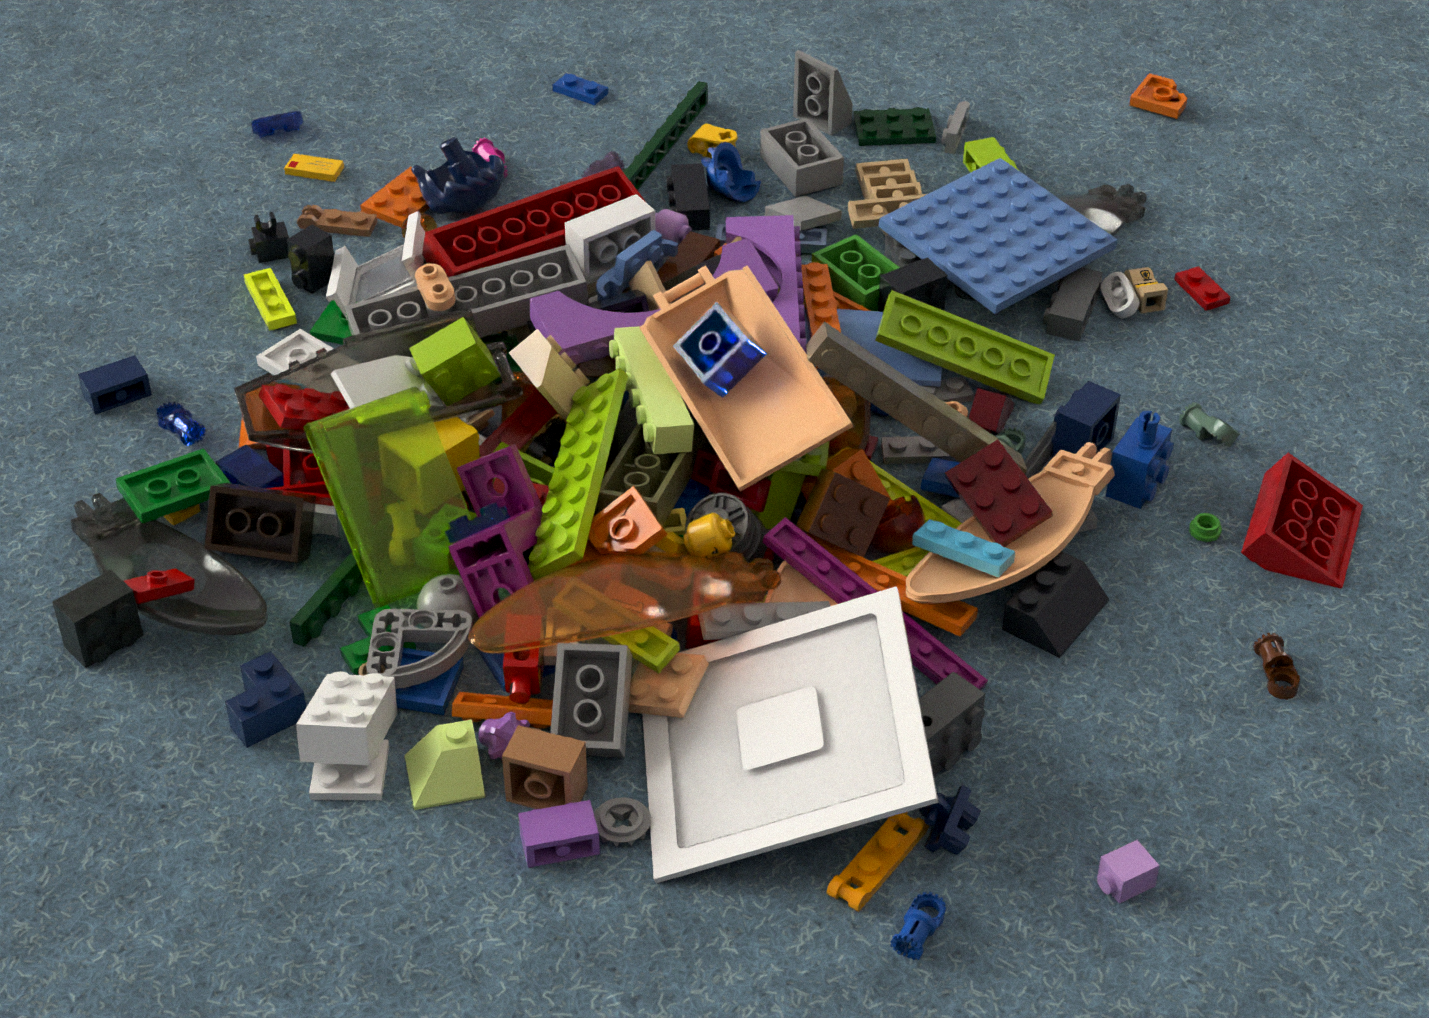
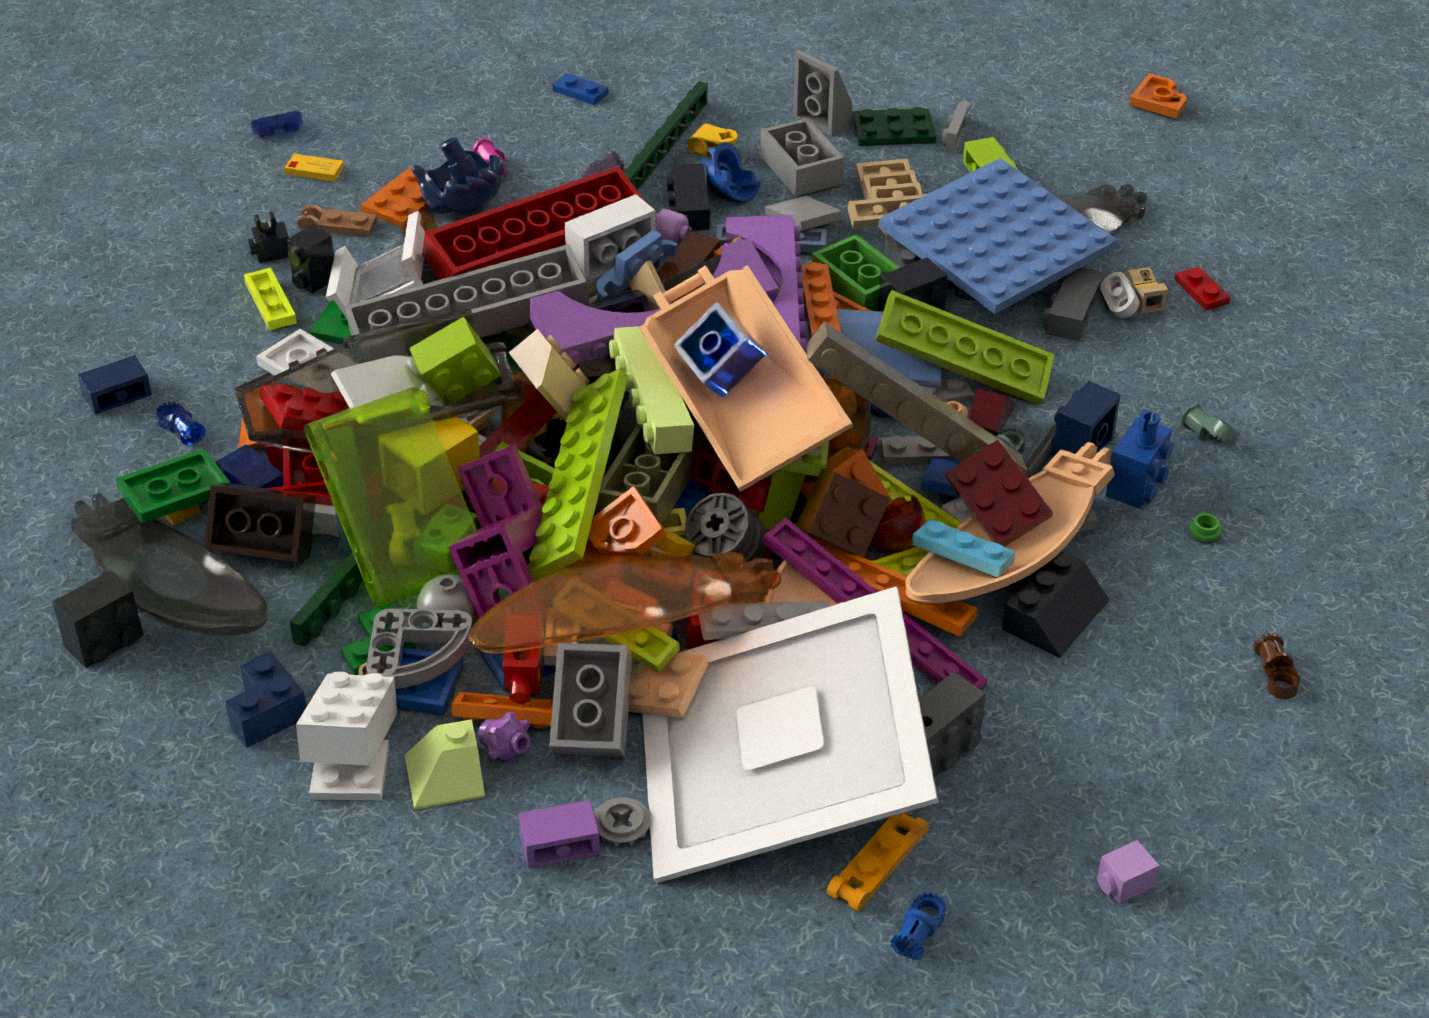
(160, 584): red plate -> none
(435, 287): light nougat plate -> none
(463, 527): clear blue plate -> none
(544, 769): medium nougat brick -> none
(709, 536): yellow head -> none
(945, 818): dark blue hips -> none
(1302, 525): red slope -> none

